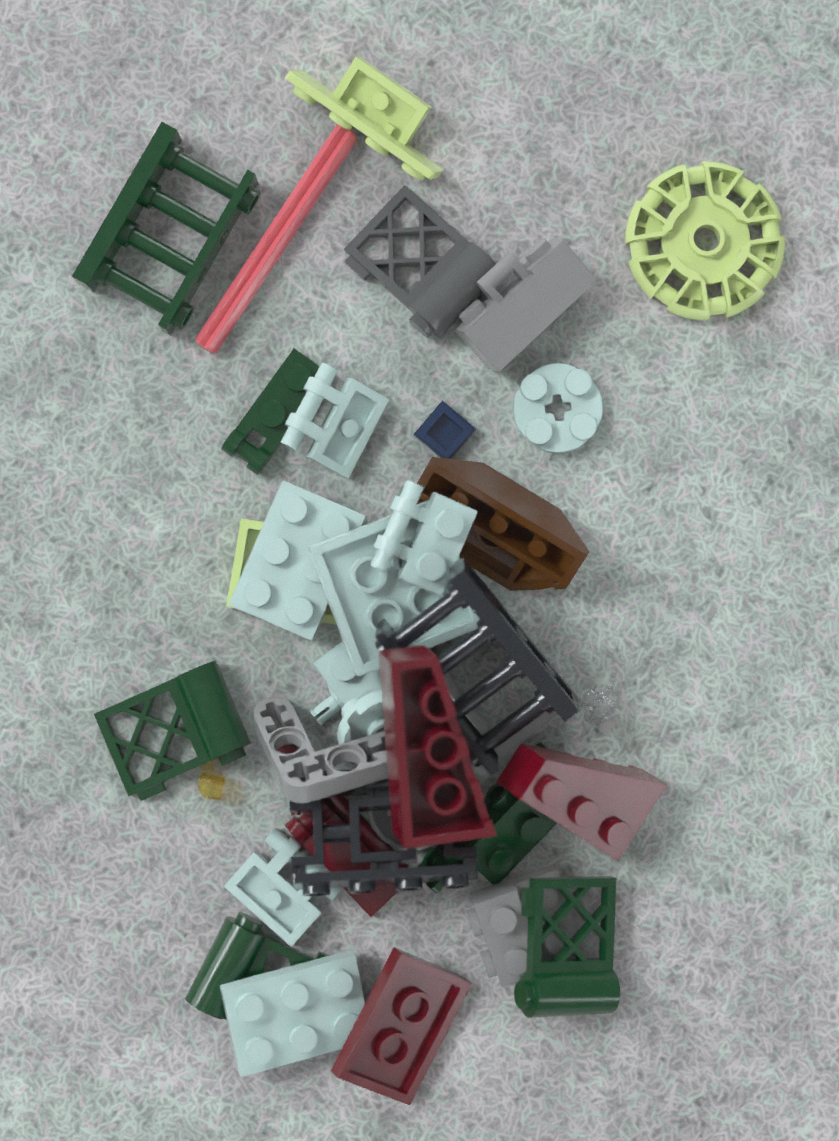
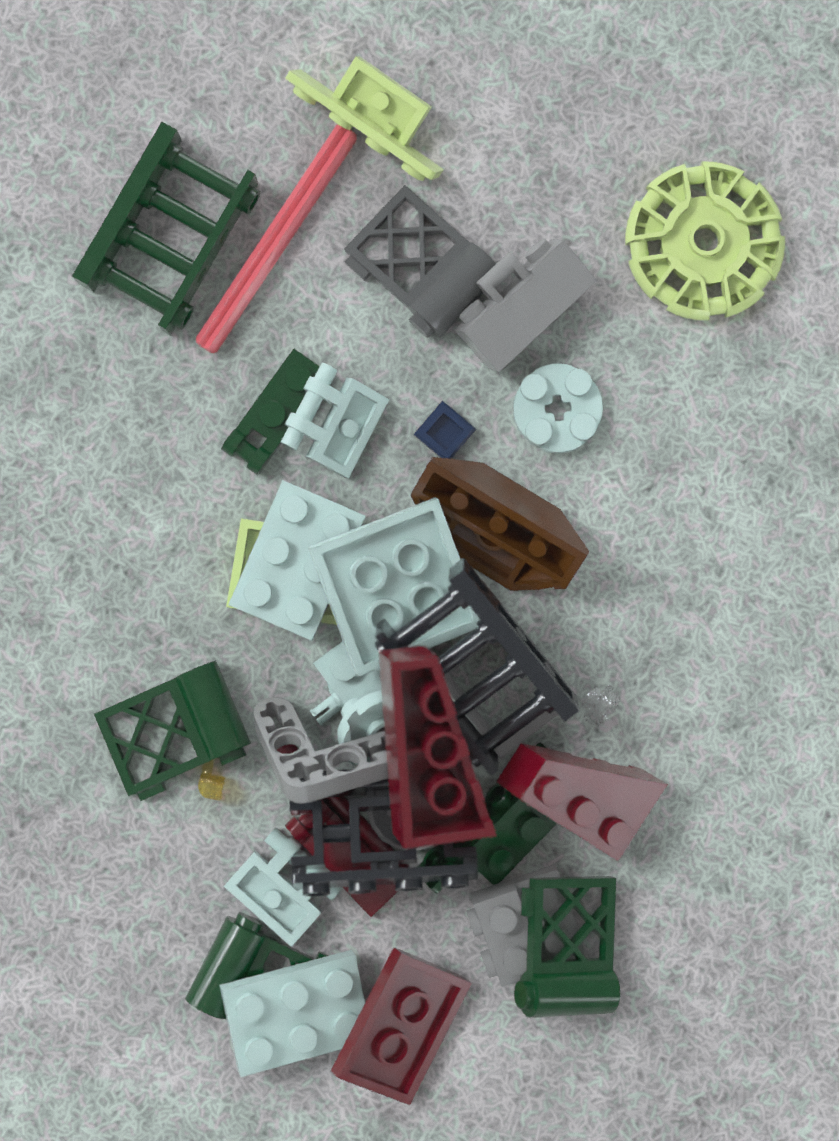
(435, 543): light aqua plate -> none

